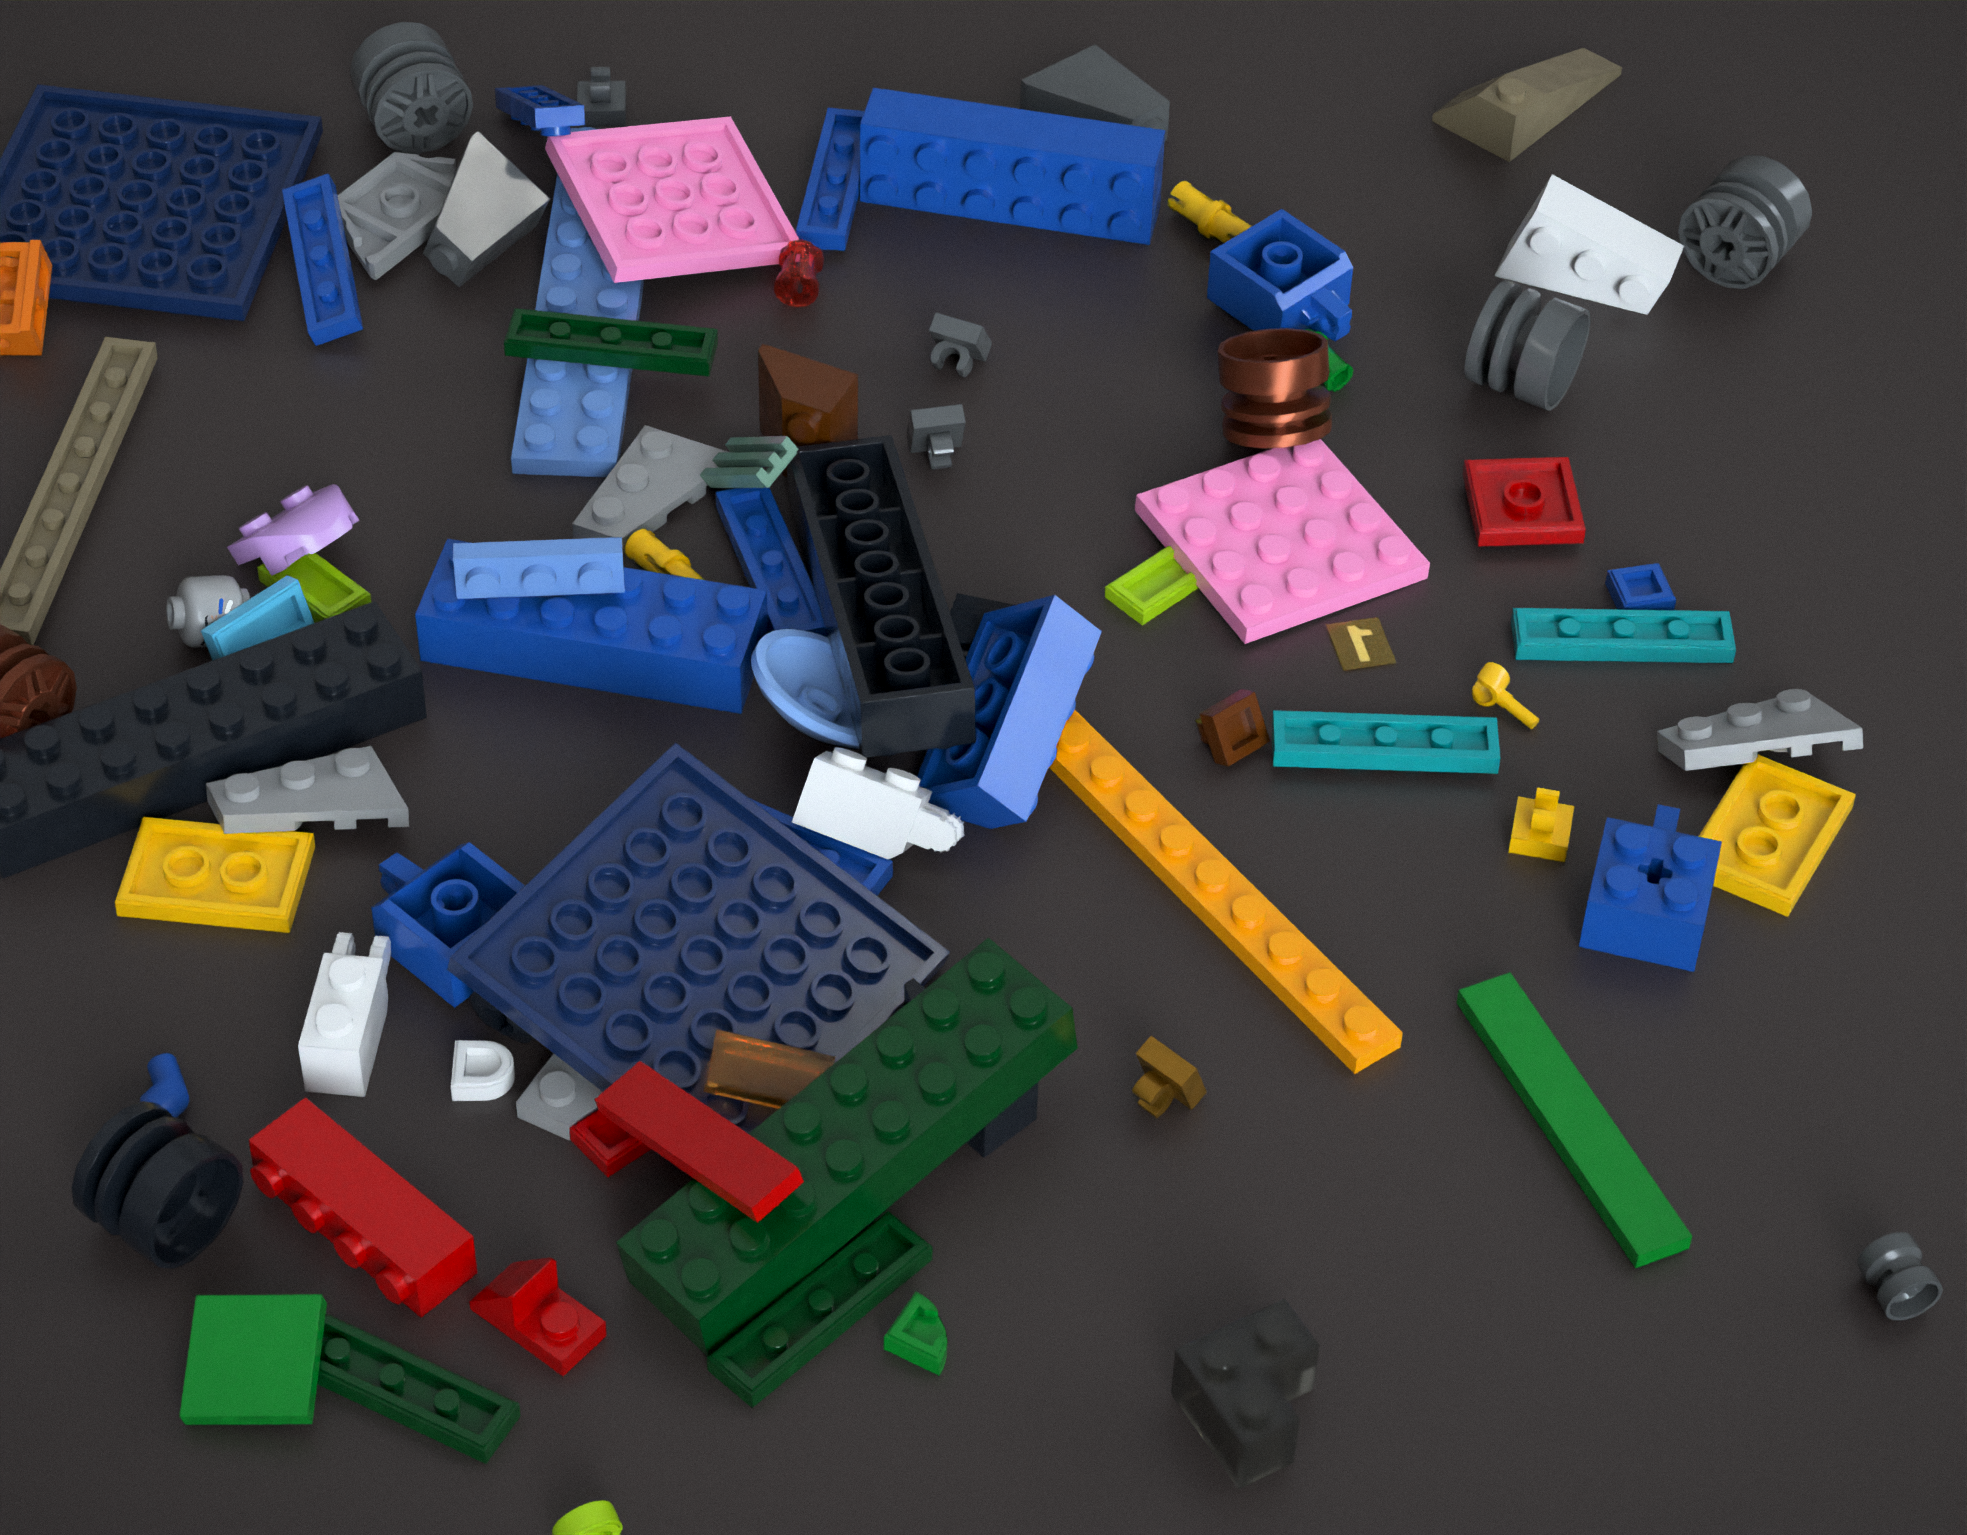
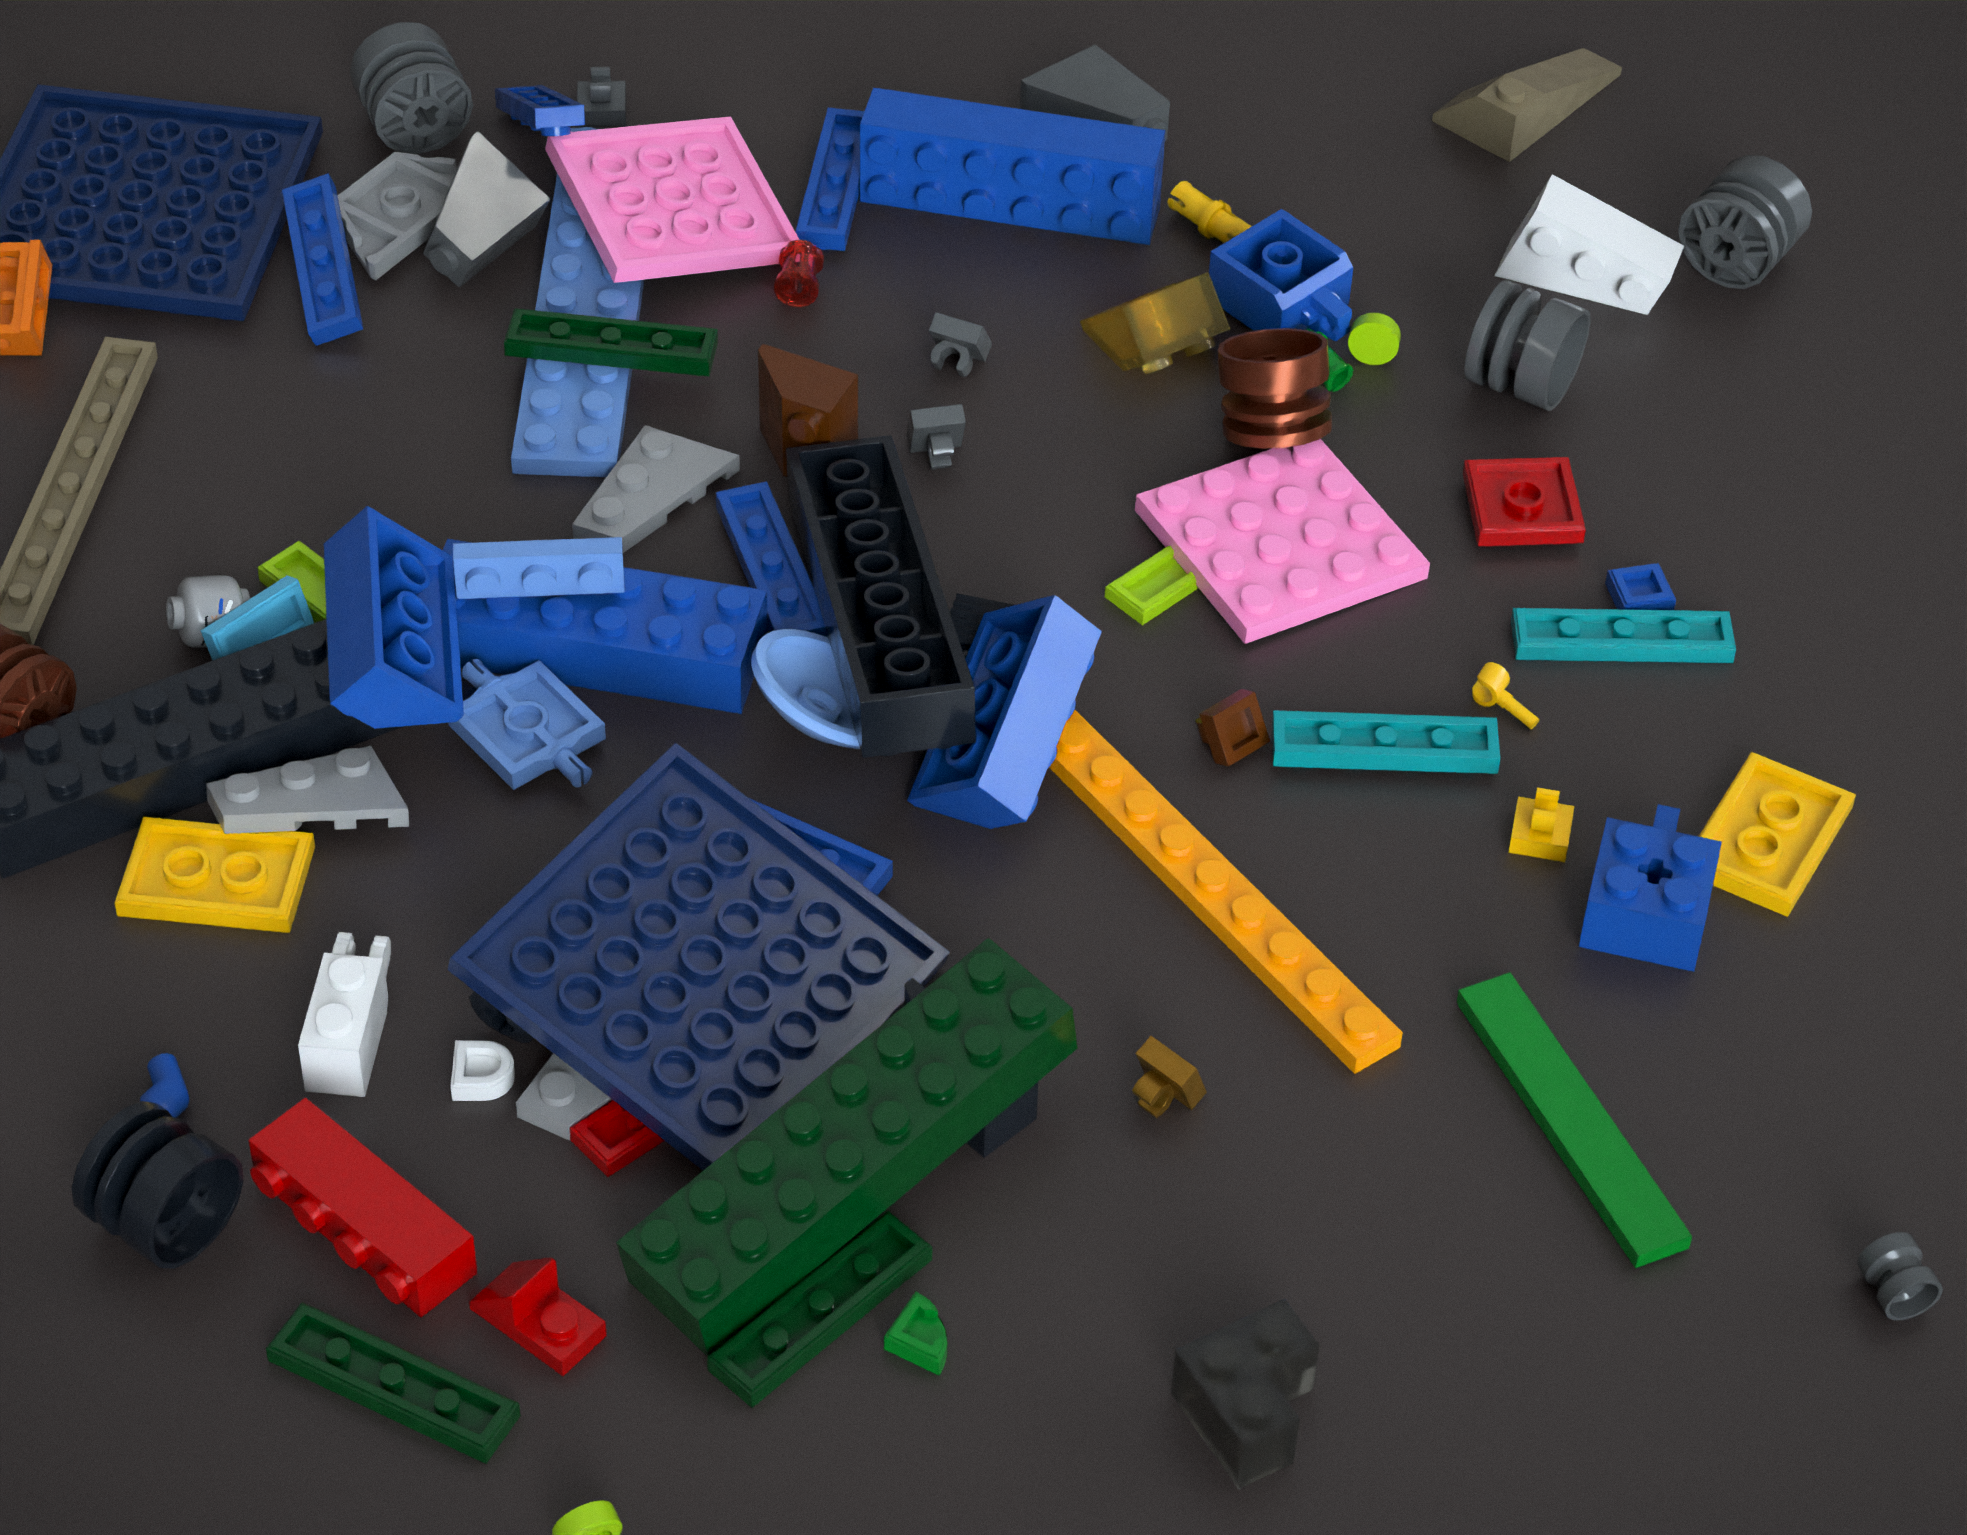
(253, 1359): green tile -> none
(304, 527): lavender slope -> none
(391, 625): none -> blue slope
(439, 911): blue hinge -> none
(527, 724): none -> medium blue plate
(656, 556): yellow pin -> none
(699, 1141): red tile -> none
(745, 461): sand green tile -> none
(760, 1069): clear orange tile -> none
(872, 807): white hinge -> none
(1160, 324): none -> clear yellow slope
(1361, 643): clear yellow sticker -> none
(1374, 338): none -> lime tile
(1779, 724): light grey wing -> none

